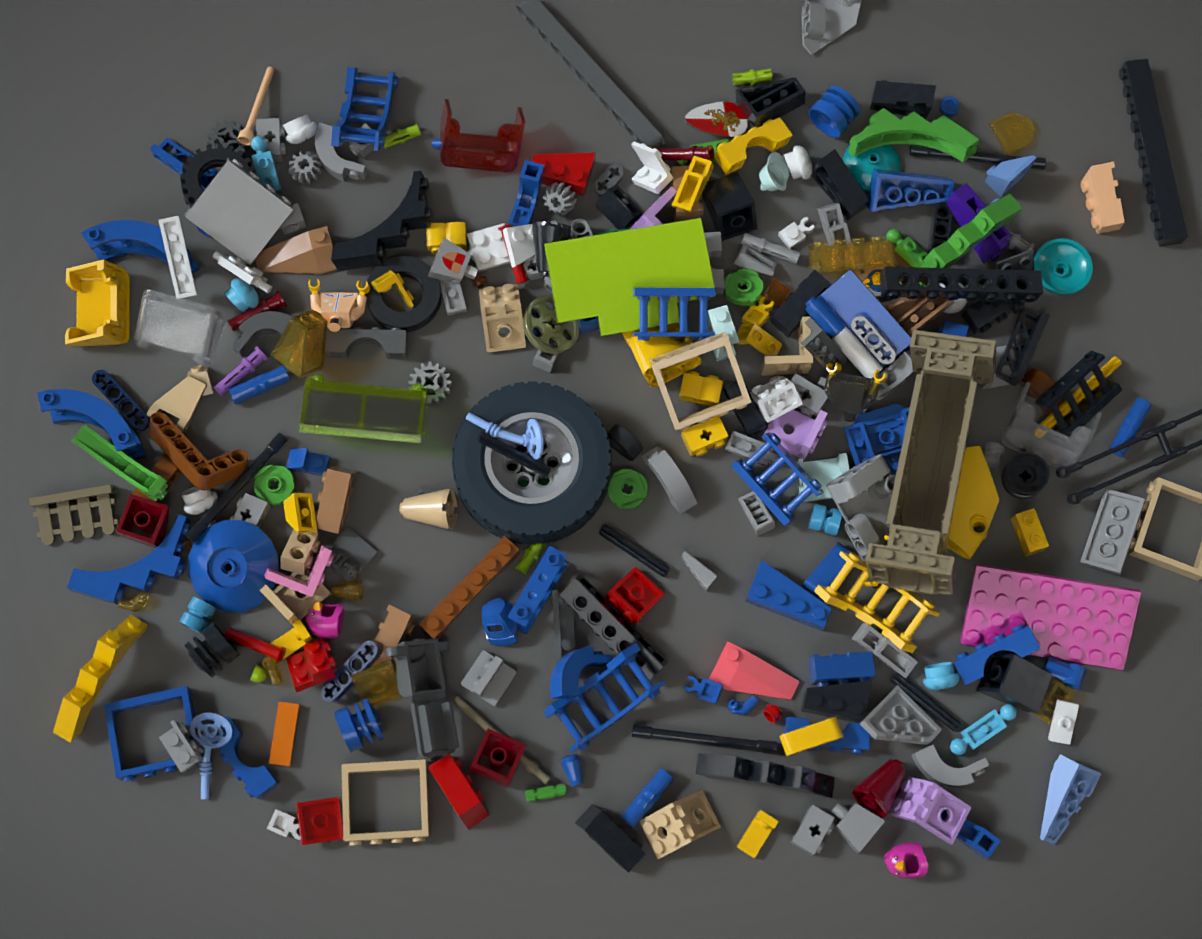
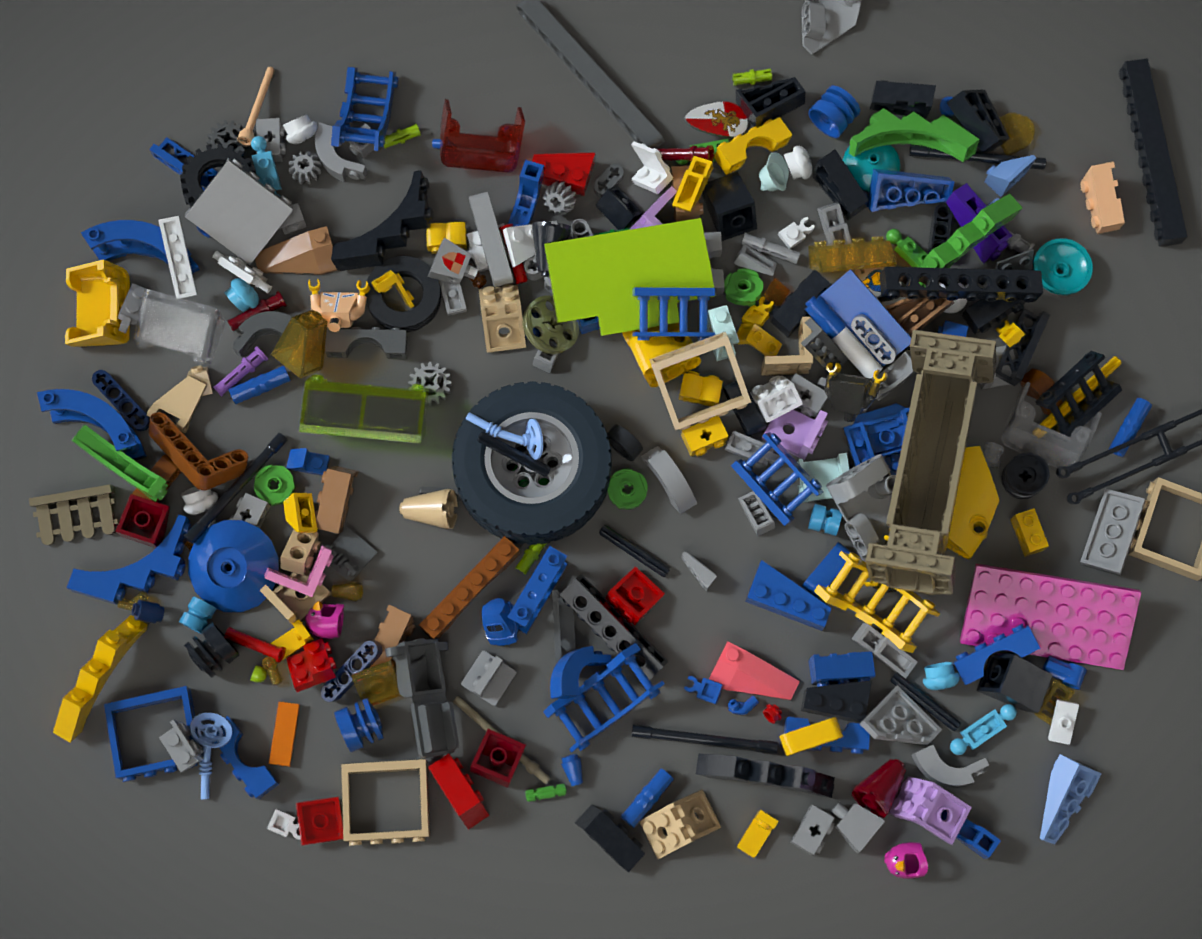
(131, 307): none -> light grey hinge
(147, 611): none -> dark blue brick
(490, 239): none -> light grey beam
(979, 118): none -> black wedge
(1010, 333): none -> yellow plate

